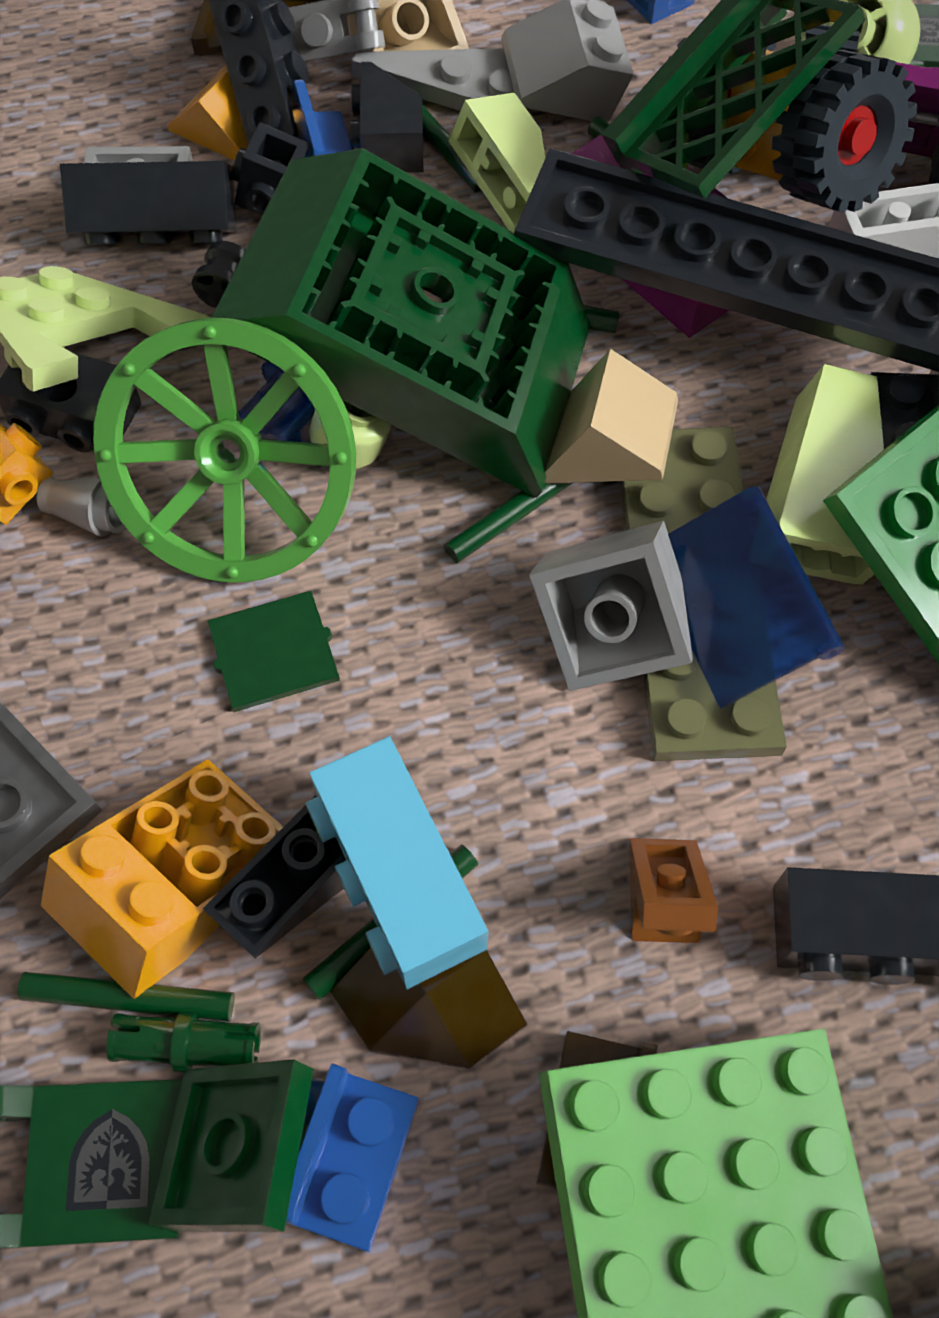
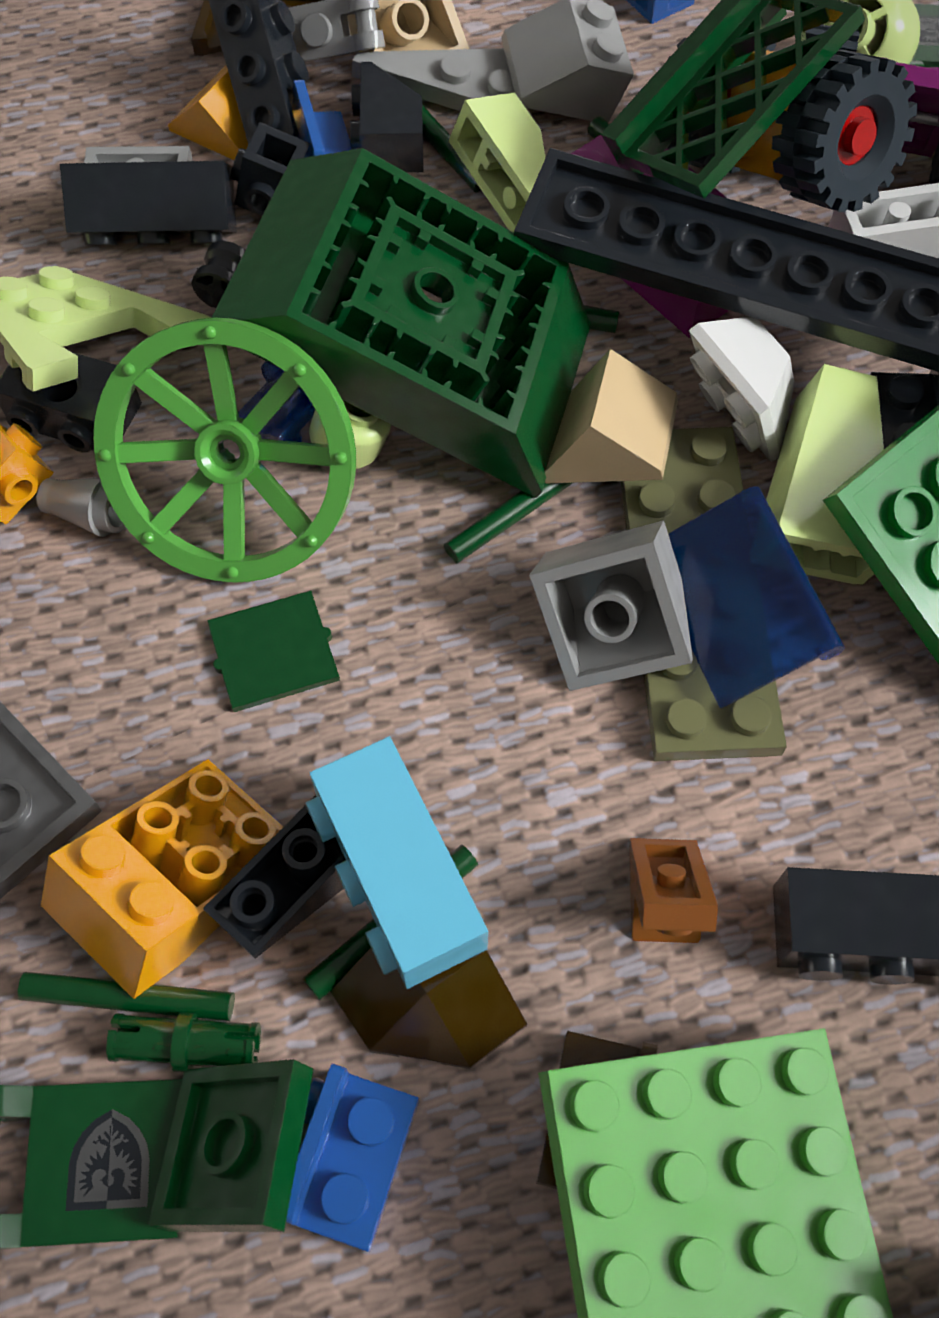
(748, 376): none -> white slope

